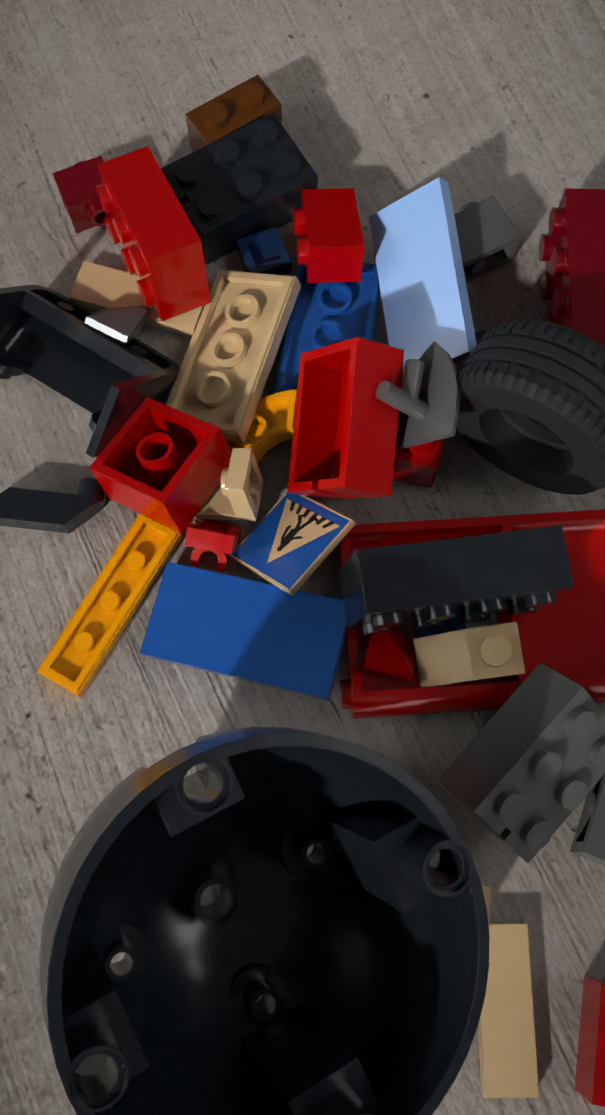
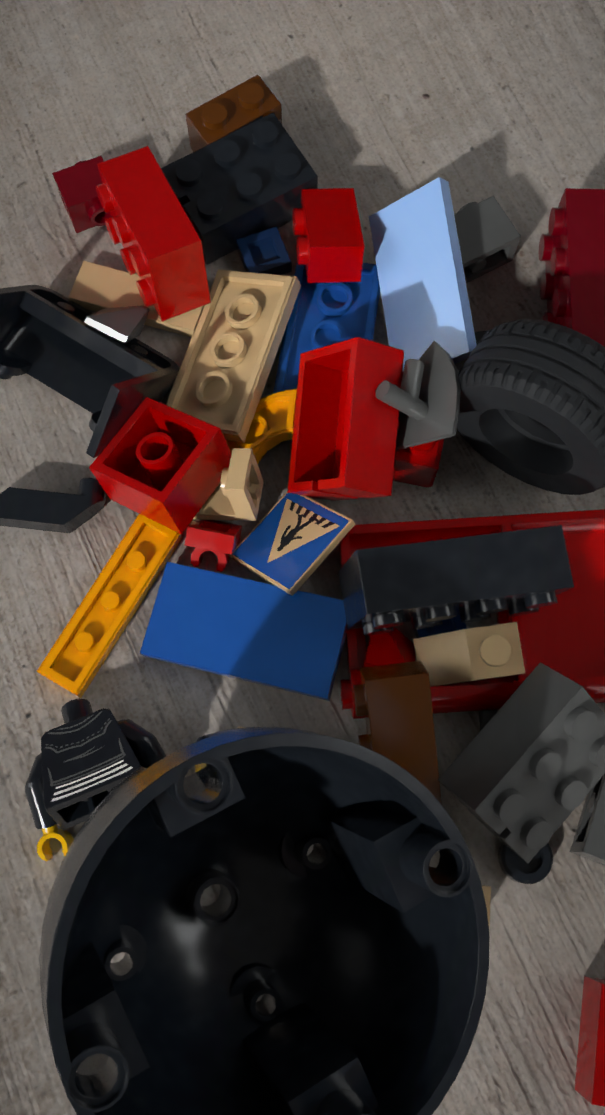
(81, 767): none -> black torso
(400, 718): none -> reddish brown brick
(507, 1017): tan tile -> none
(521, 871): none -> black tile

